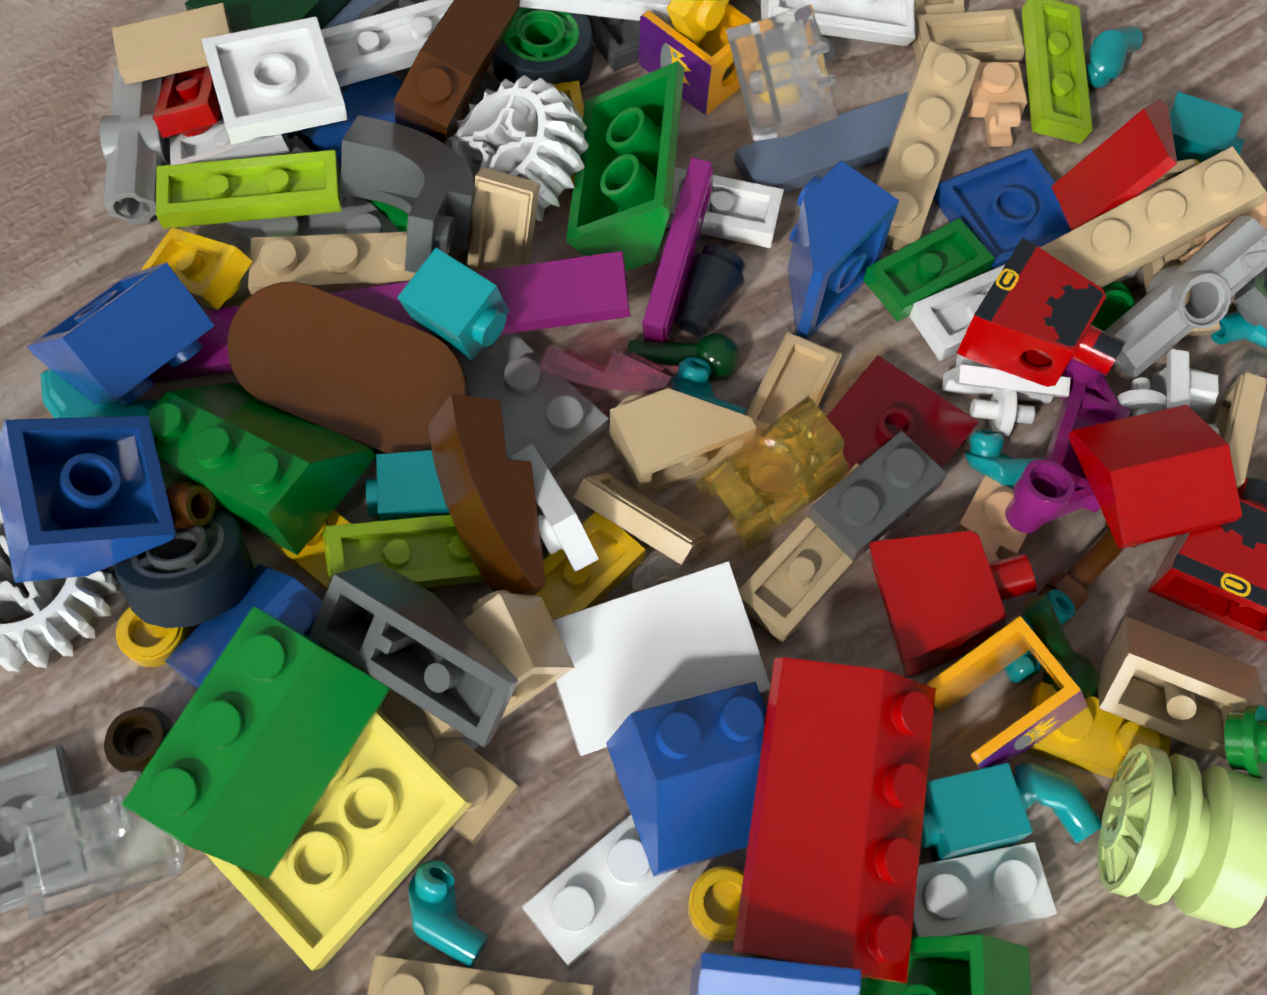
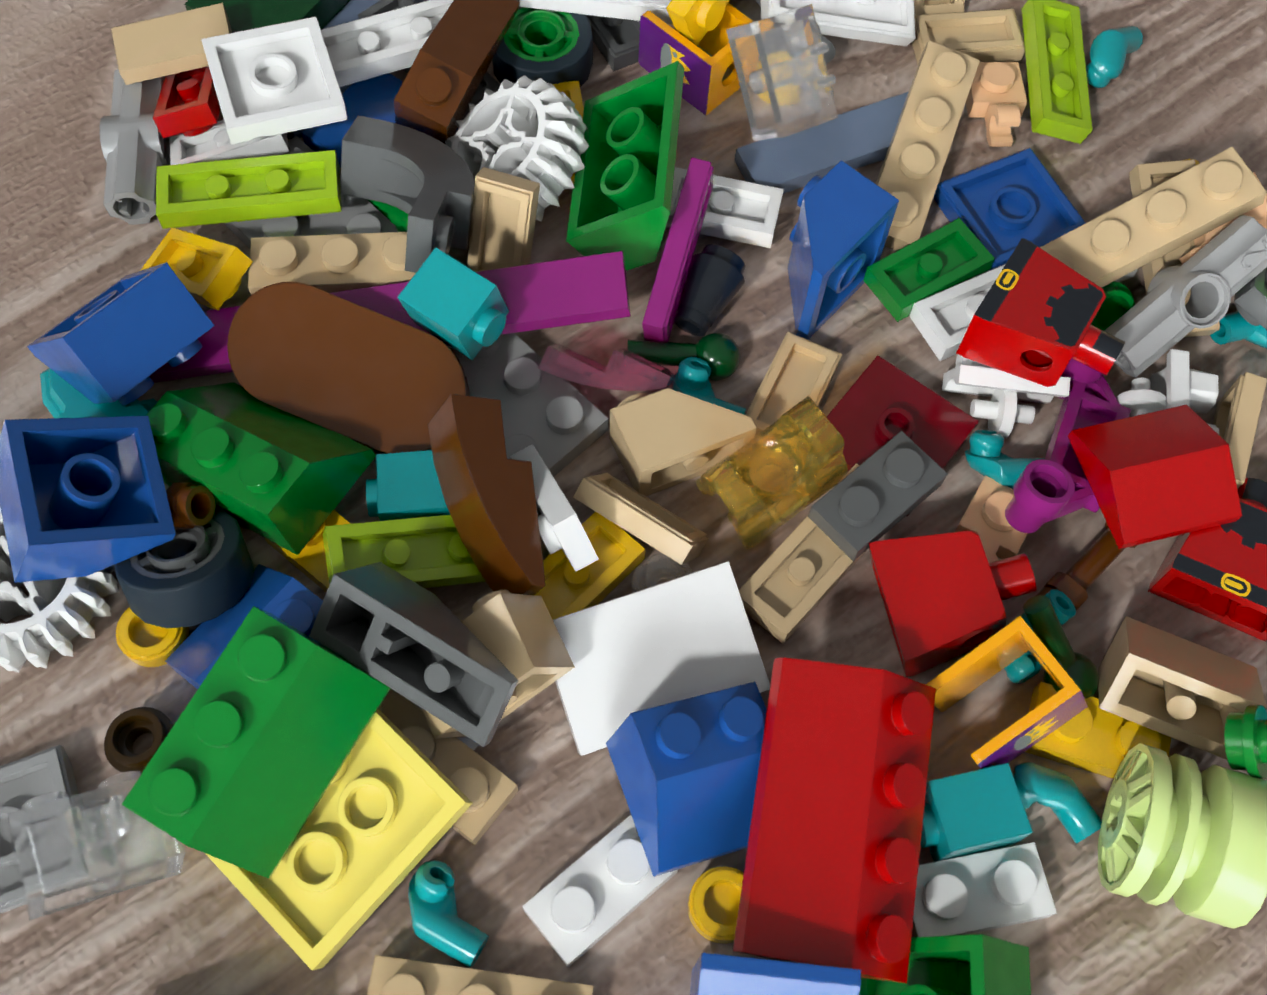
(1119, 167): red slope -> none
(1203, 128): teal brick -> none

